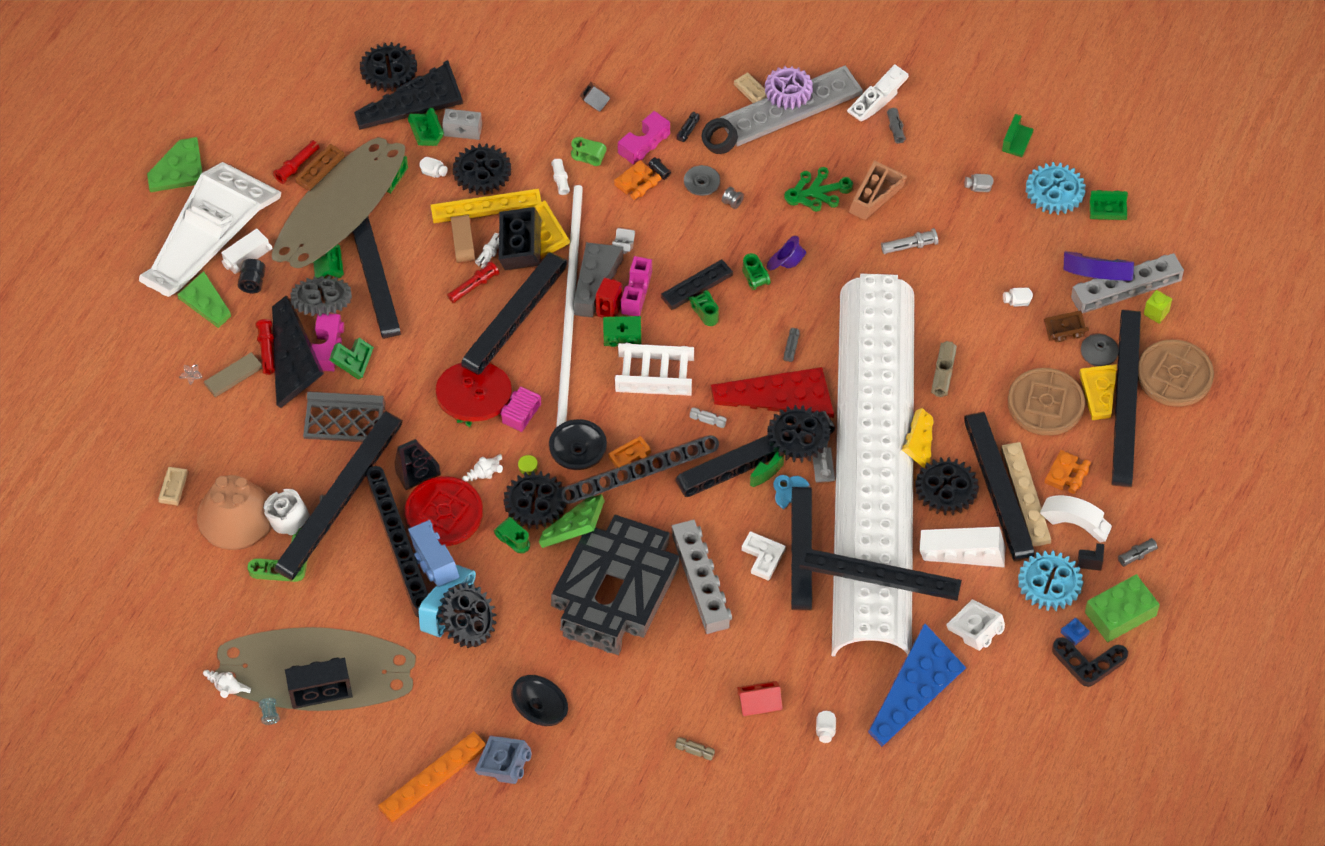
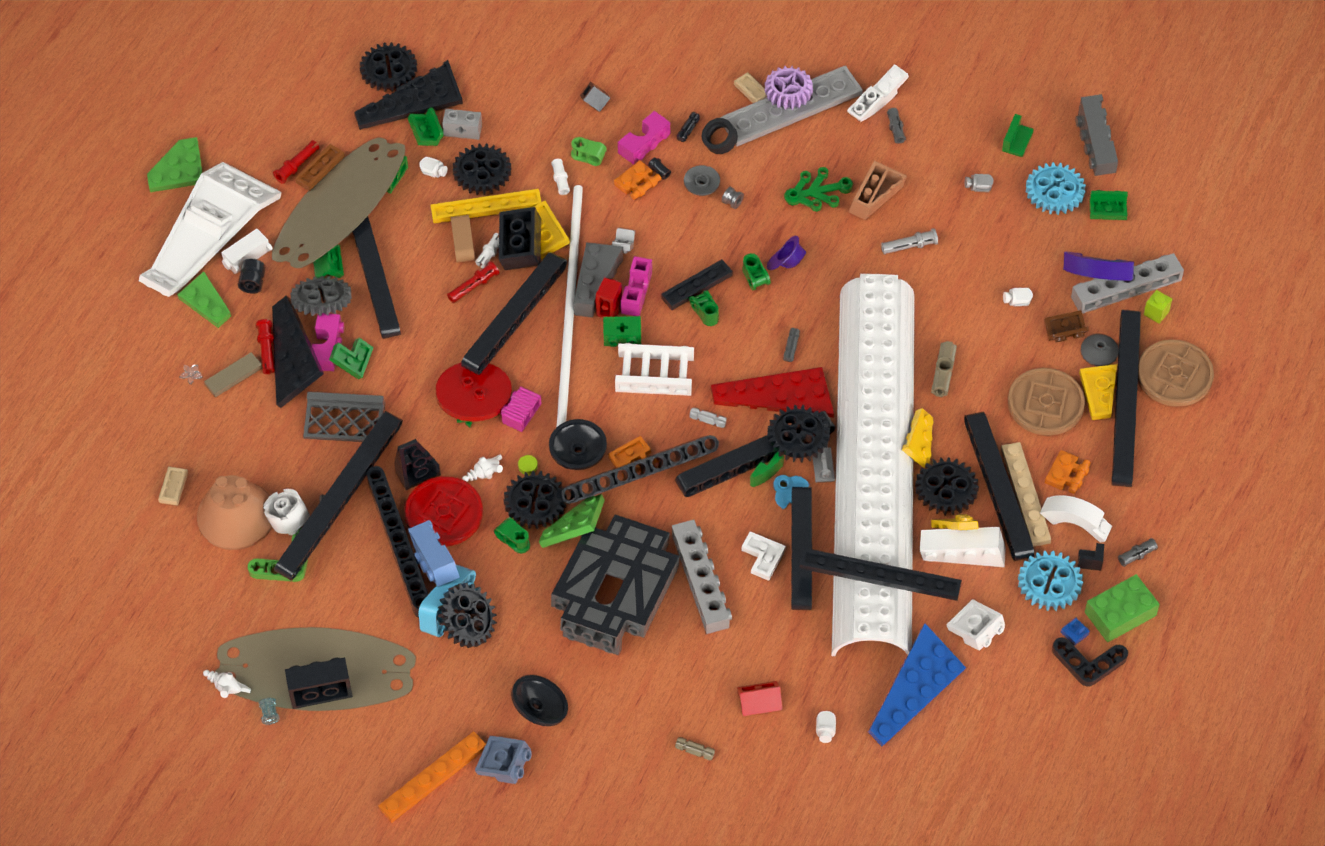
(961, 522): none -> yellow wing
(1096, 135): none -> dark grey wedge

